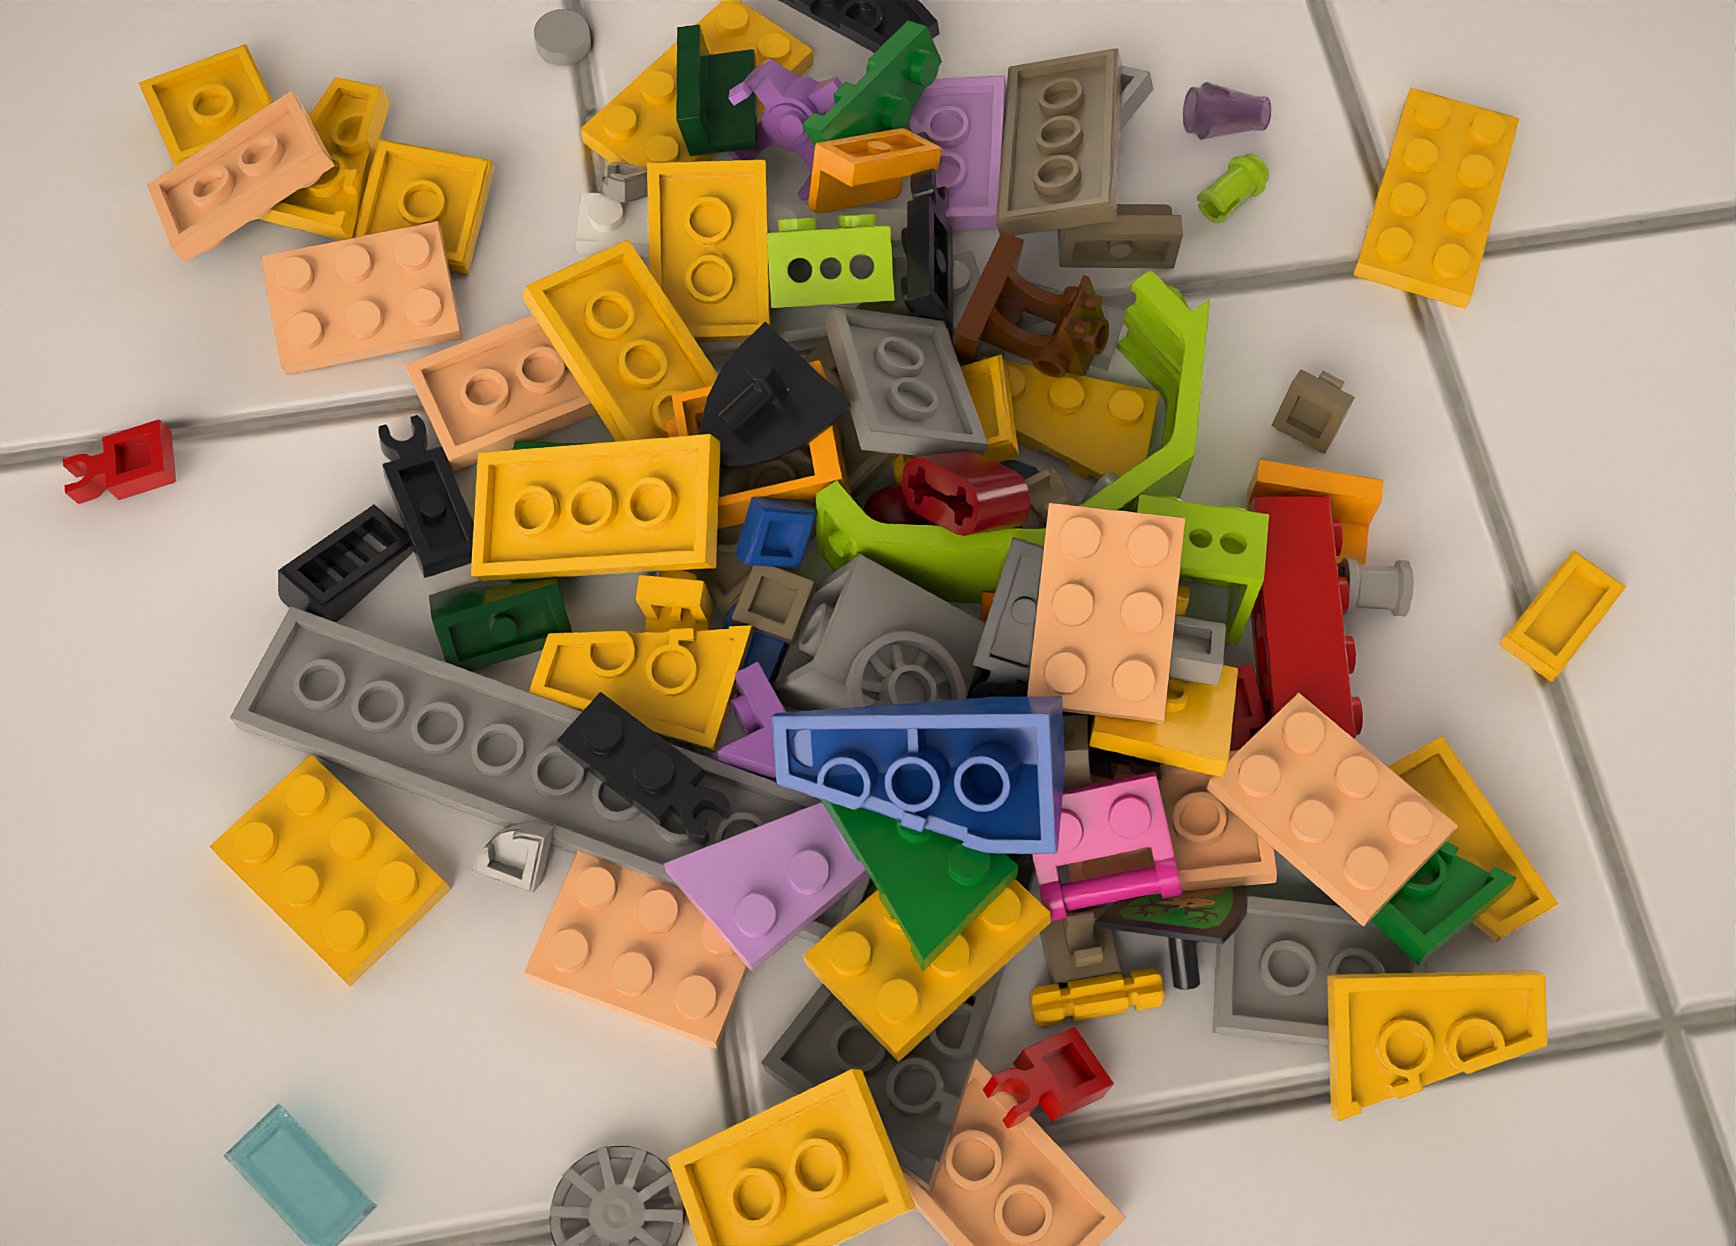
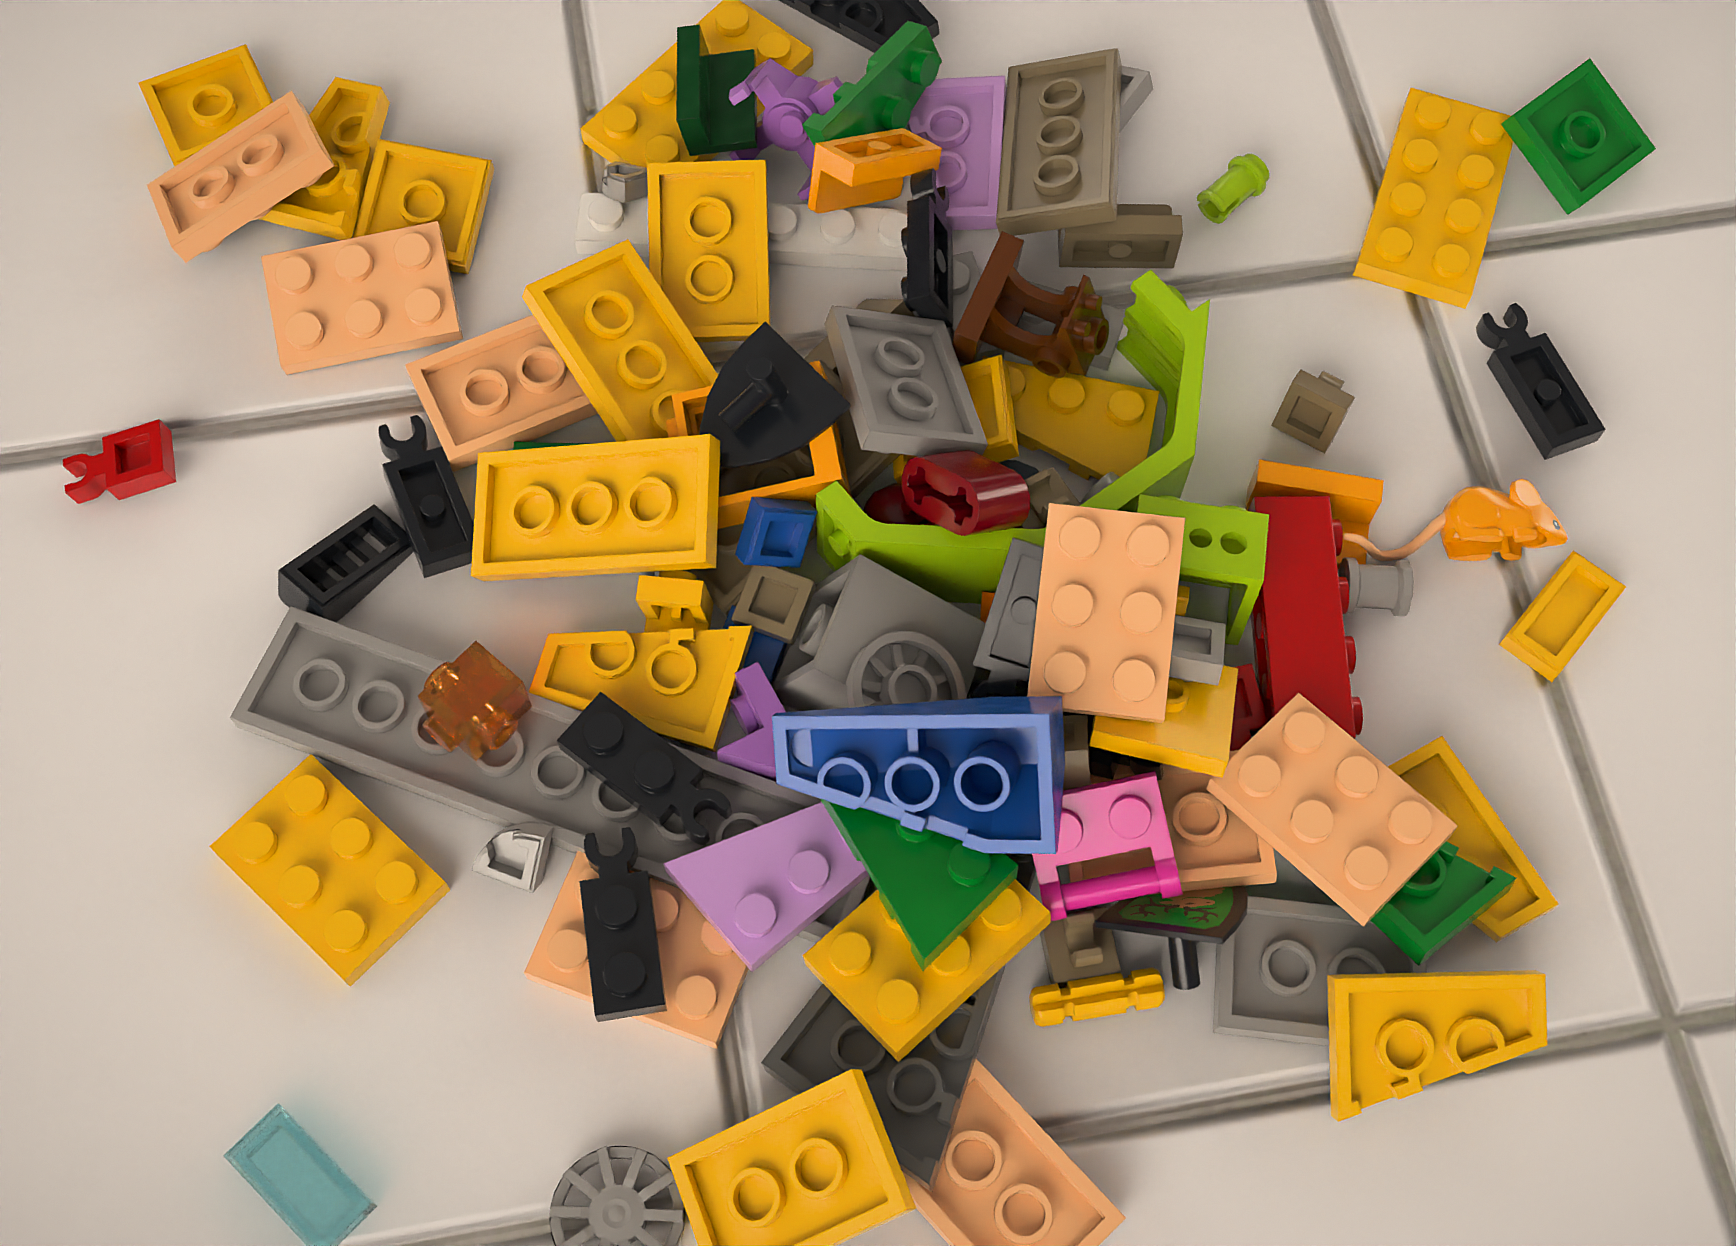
(473, 702): none -> clear orange brick
(497, 620): dark green panel -> none
(562, 37): light grey tile -> none
(621, 934): none -> black plate
(854, 236): lime piece -> none
(1053, 1073): red plate -> none
(1223, 111): clear purple cone -> none
(1482, 523): none -> light orange animal
(1538, 385): none -> black plate
(1578, 136): none -> green tile

